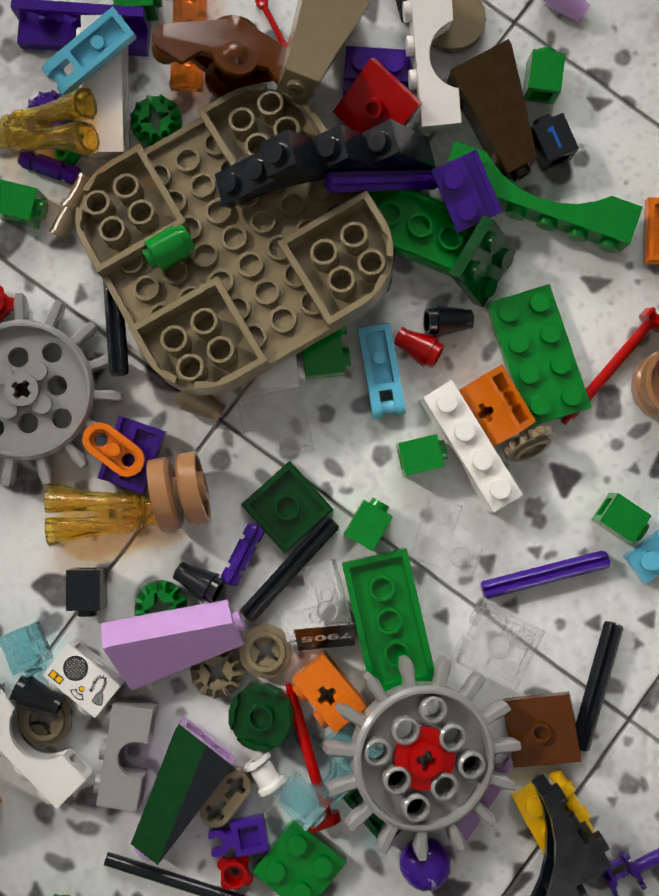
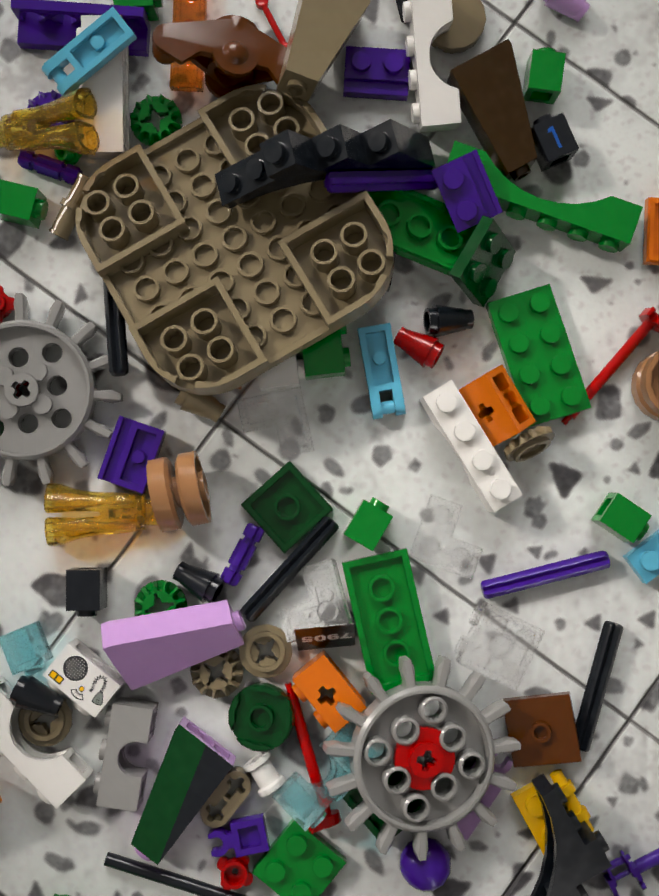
(114, 450): orange plate -> none
(168, 247): green brick -> none
(375, 99): red plate -> none
(421, 454): green brick -> none

